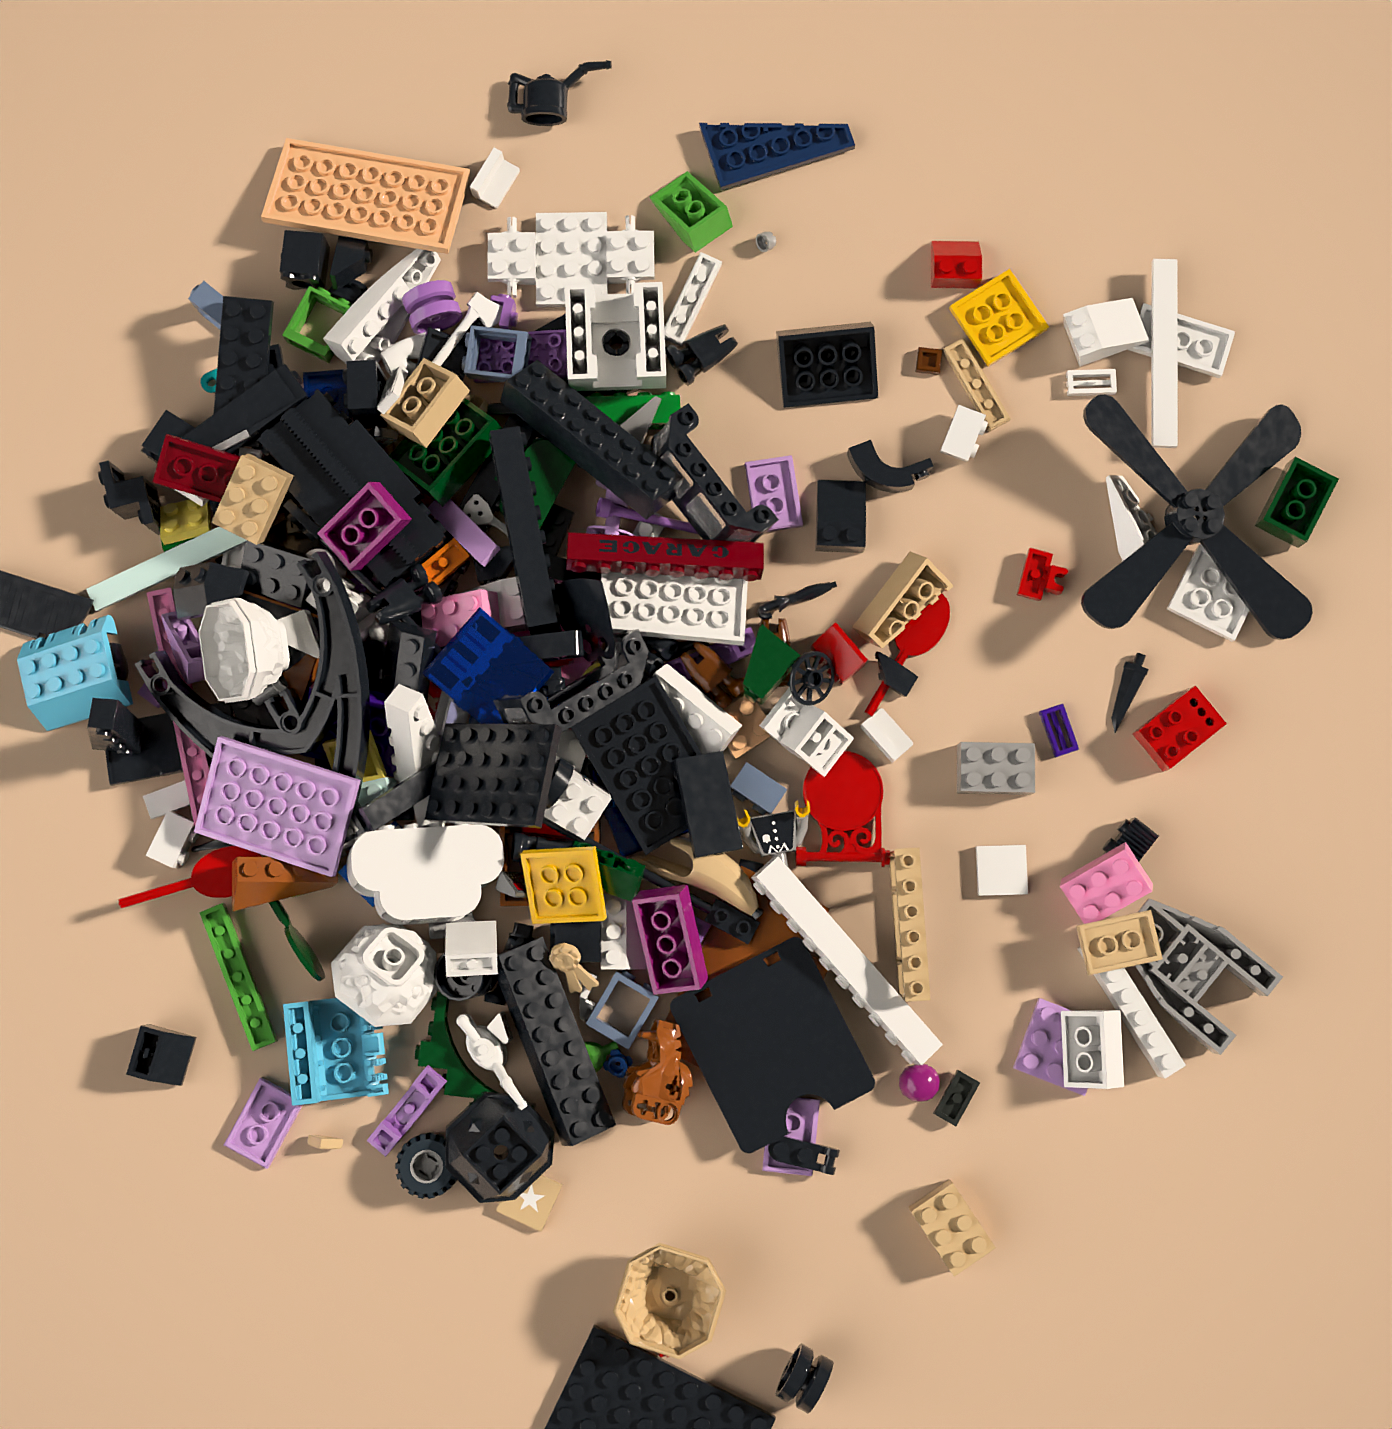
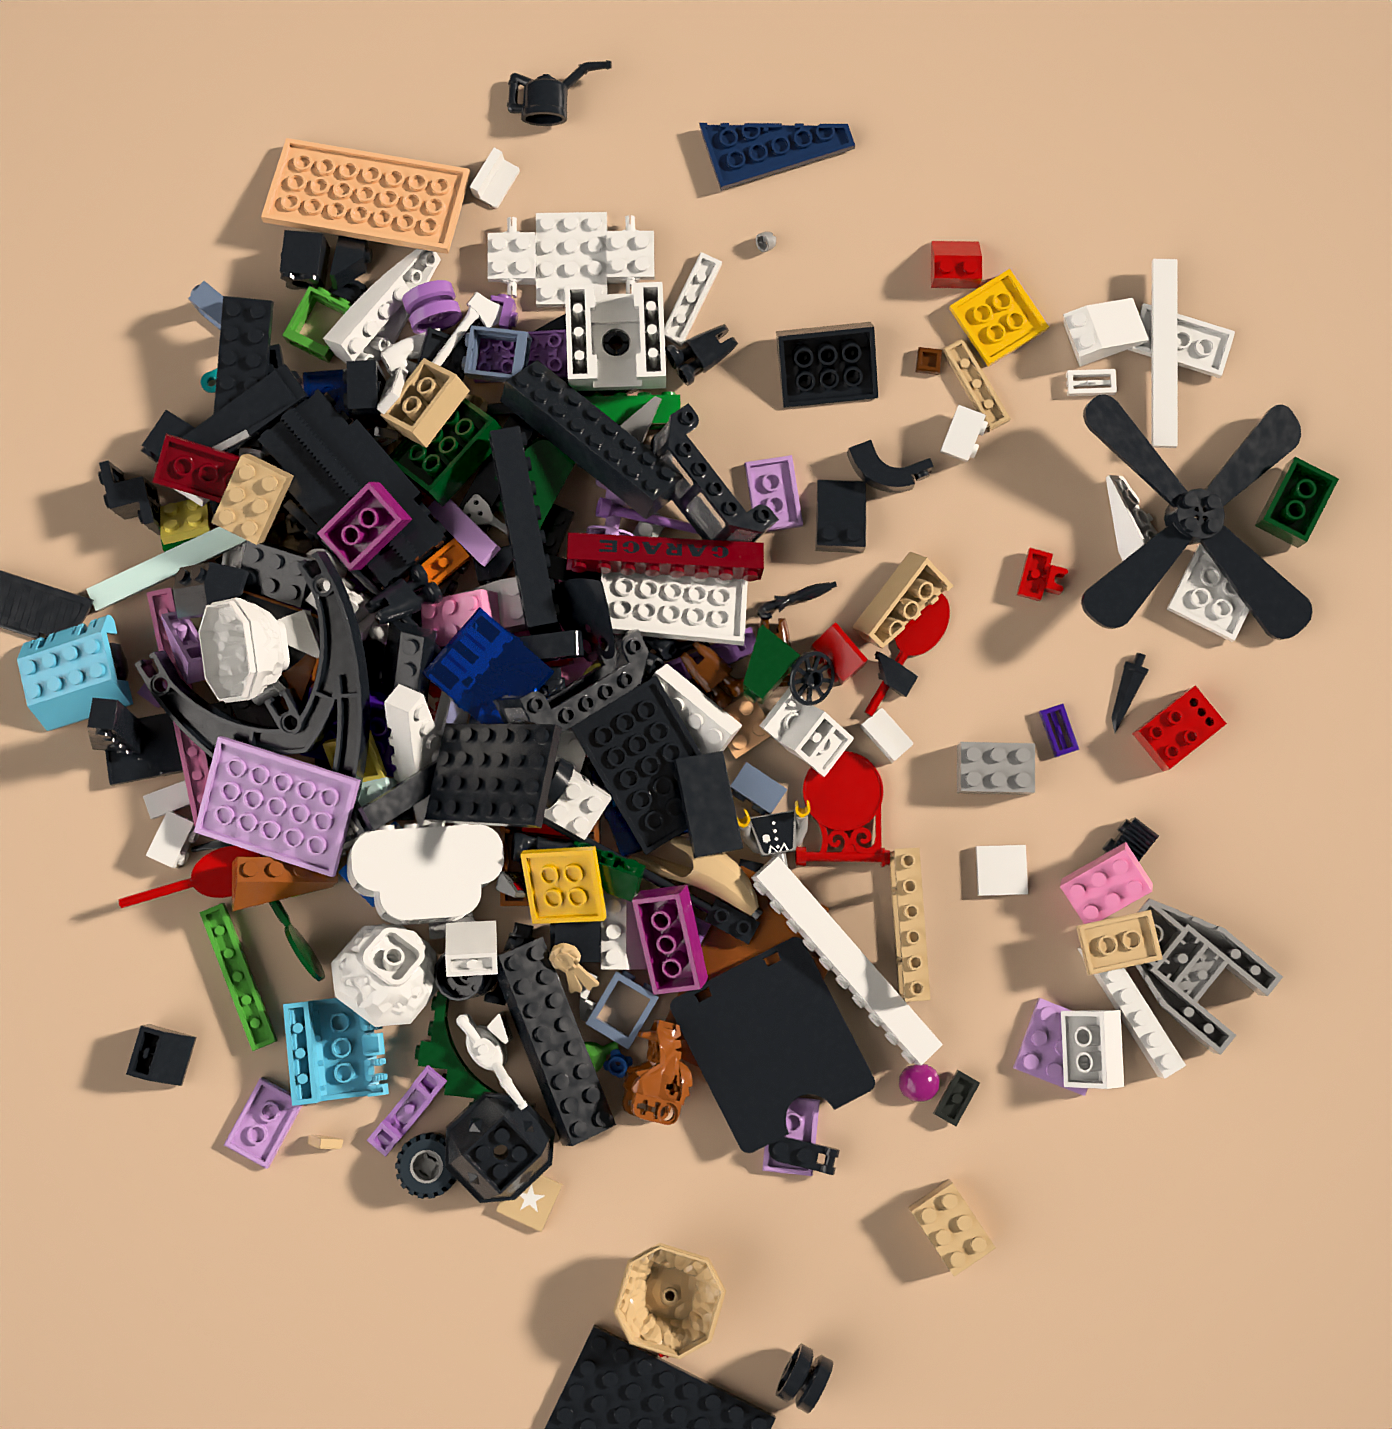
(692, 211): bright green slope -> none

